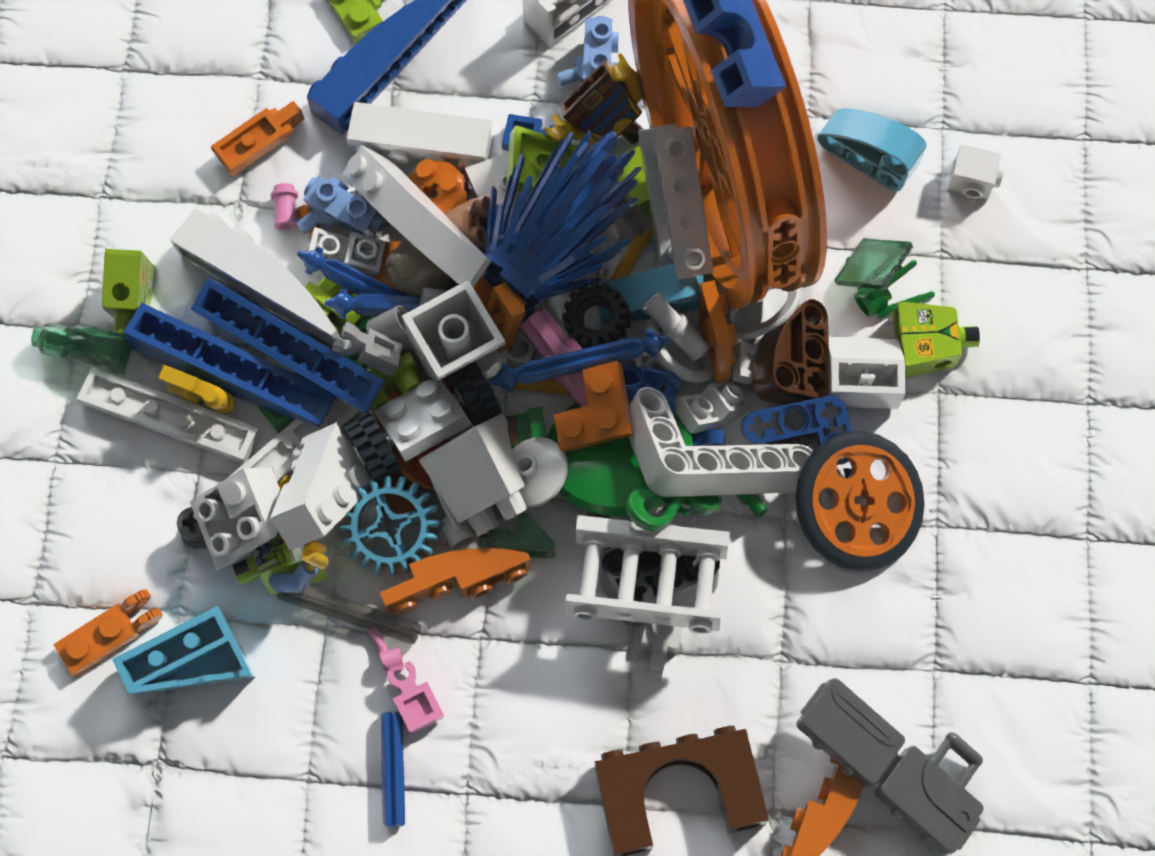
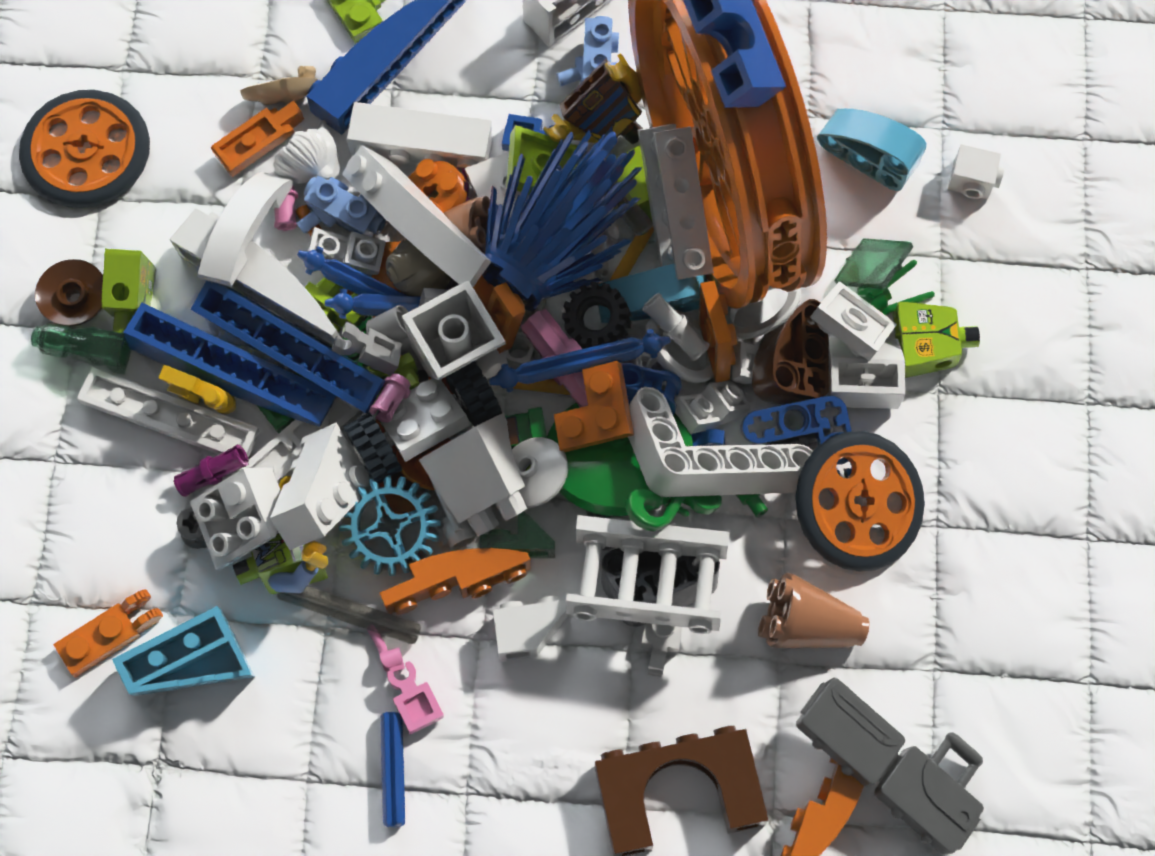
(61, 282): none -> reddish brown dish
(100, 186): none -> wedge
(211, 470): none -> magenta pin
(237, 225): none -> white slope
(282, 89): none -> tan arm
(309, 156): none -> white hair
(394, 391): none -> bright pink pin
(527, 629): none -> white slope
(809, 617): none -> nougat cone
(853, 321): none -> white plate

